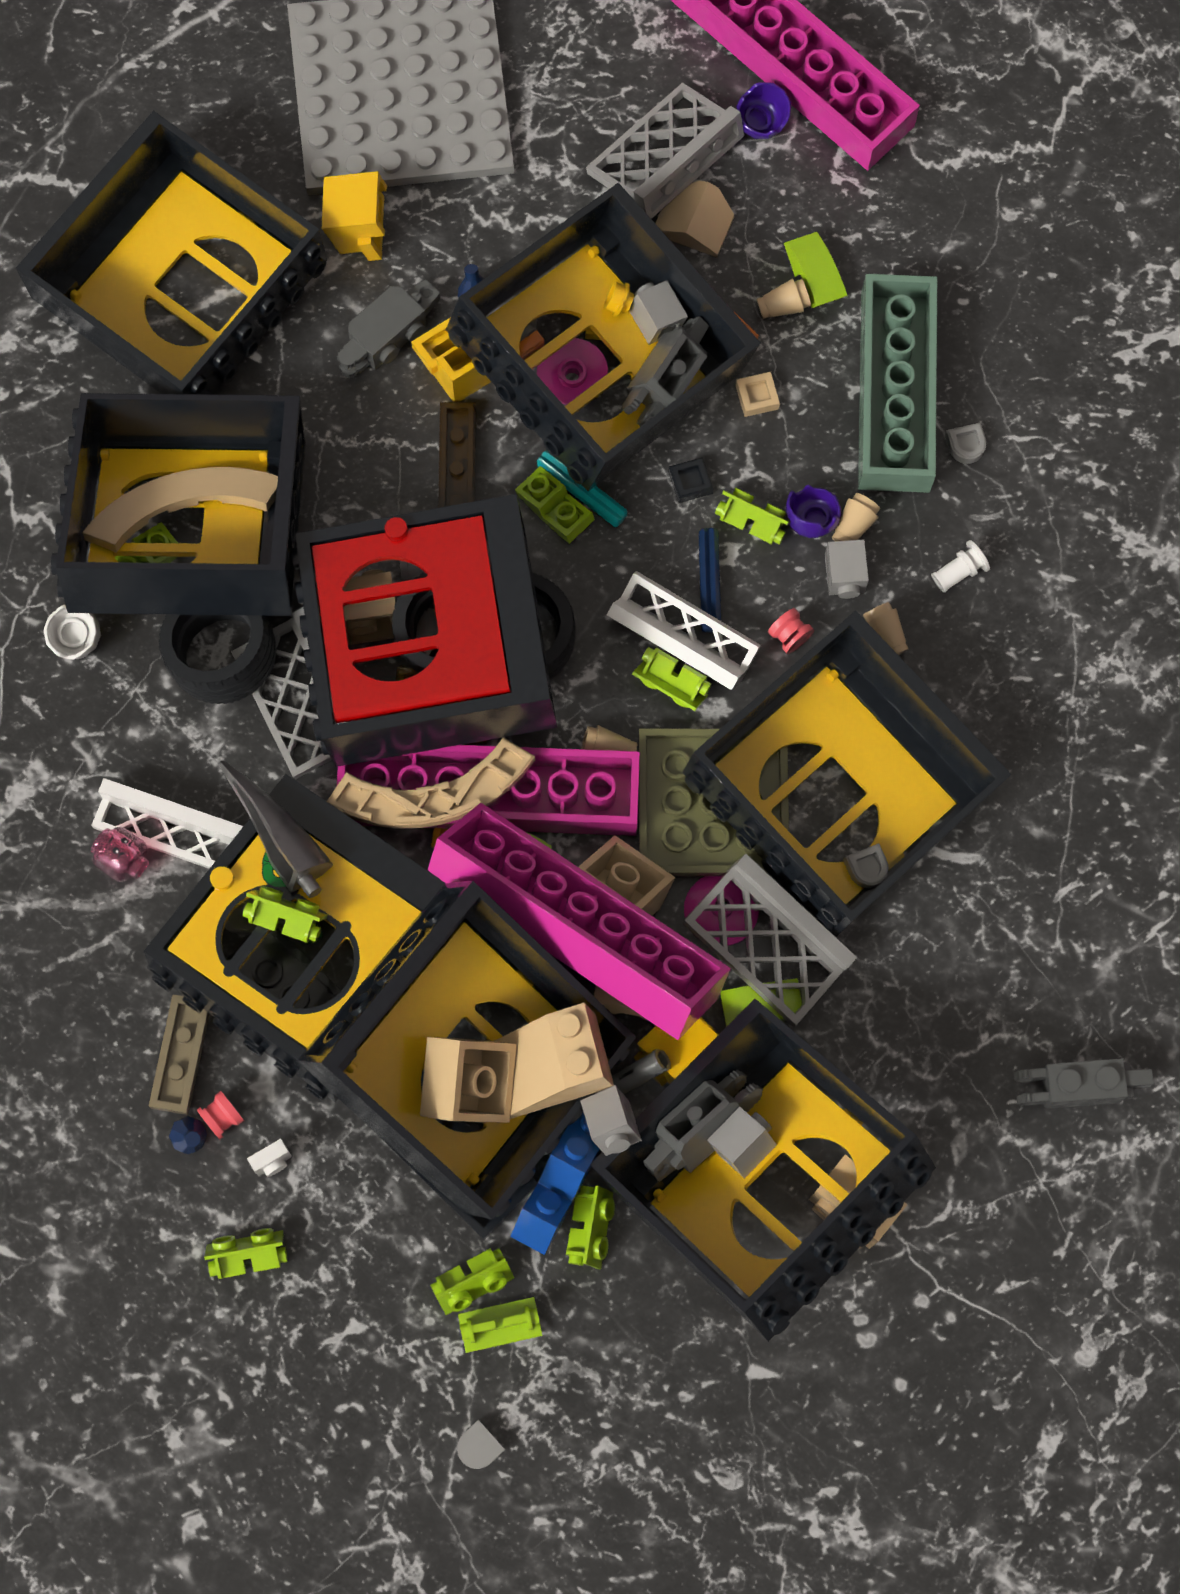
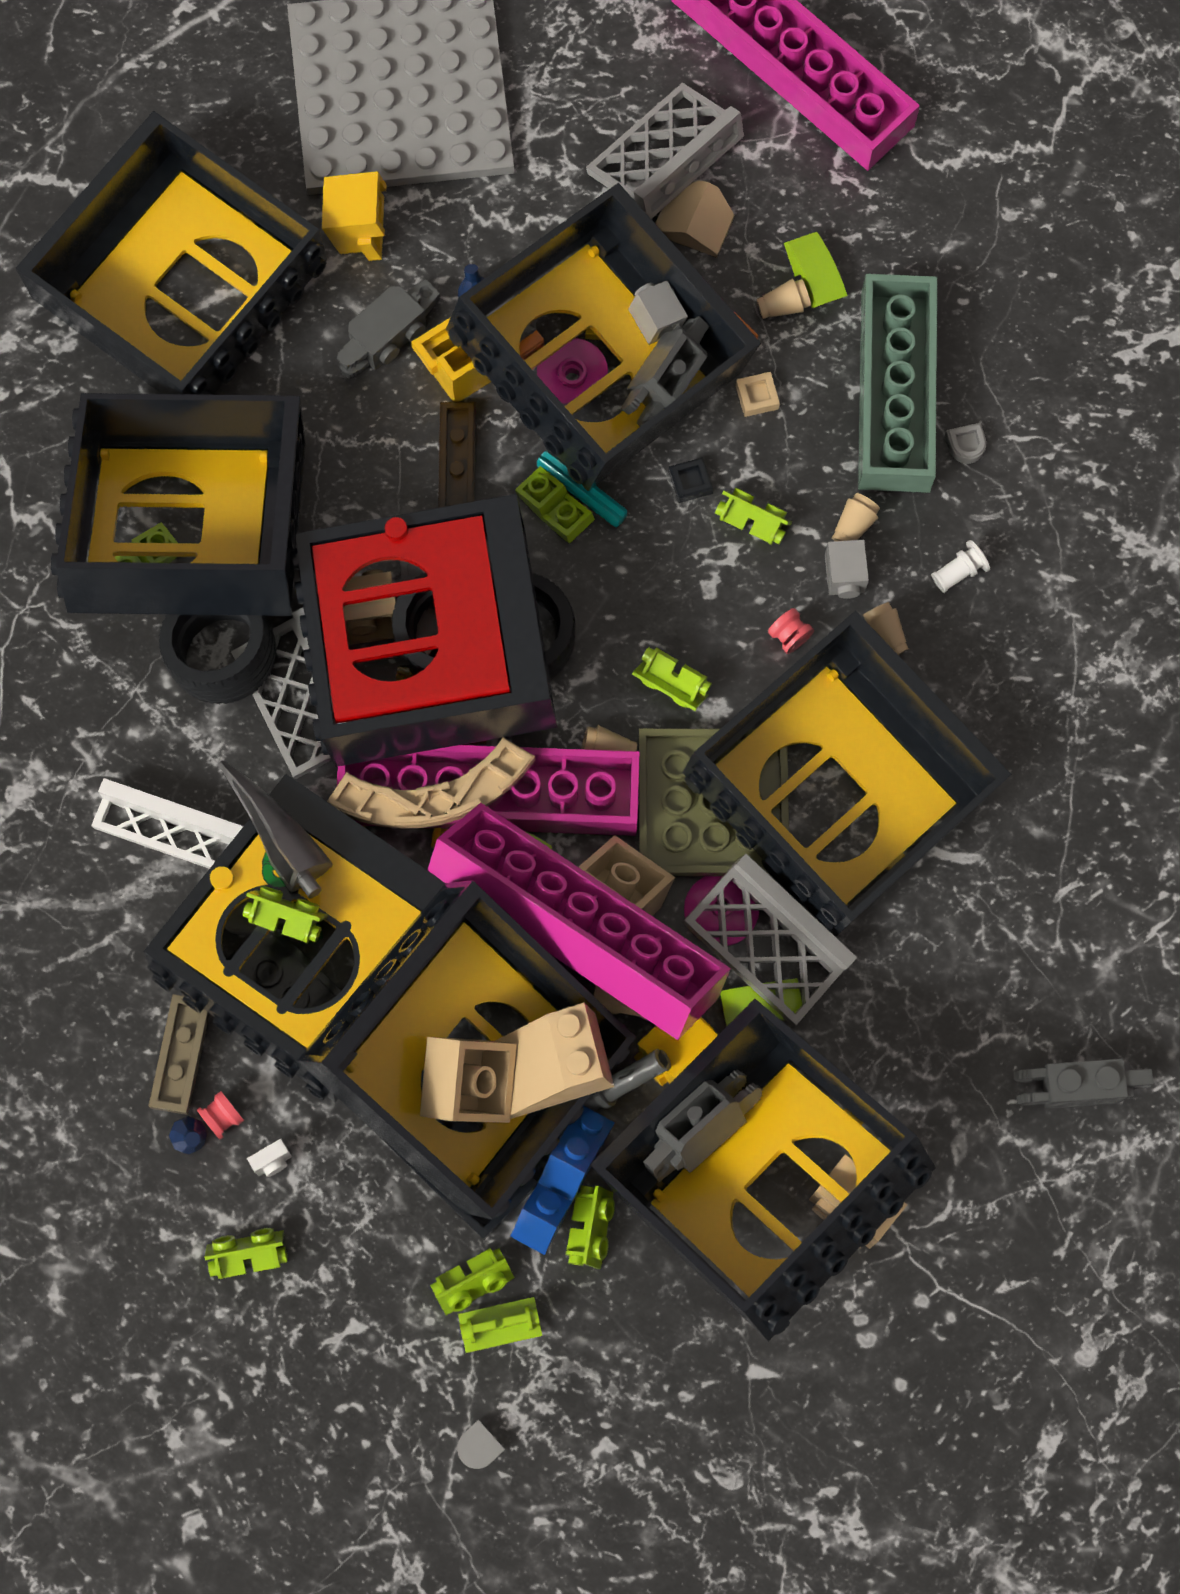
(71, 634): white hair -> none
(120, 854): clear pink head -> none
(178, 491): tan tile -> none
(610, 1120): light grey brick -> none
(619, 298): yellow plate -> none
(678, 642): white fence -> none
(709, 574): dark blue axle -> none
(743, 1141): light grey brick -> none
(764, 110): dark purple hair -> none
(813, 511): dark purple hair -> none
(867, 866): light grey tile -> none

